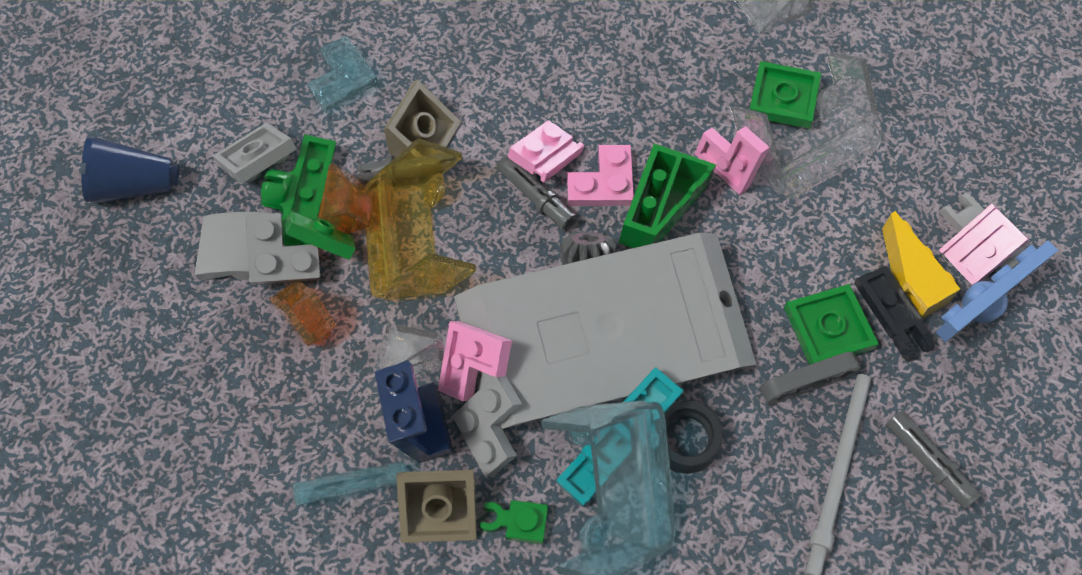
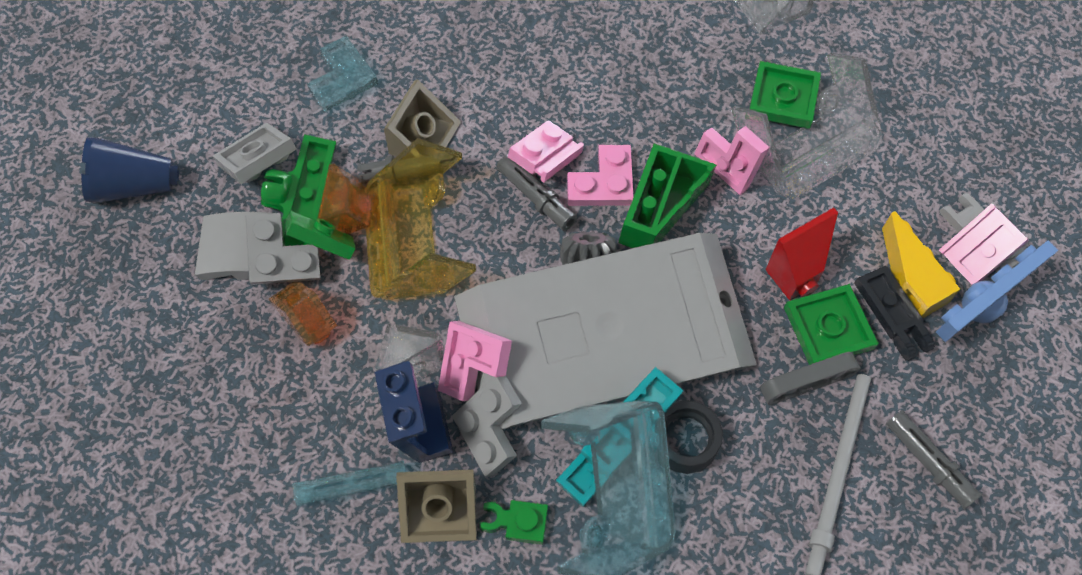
(802, 256): none -> red slope

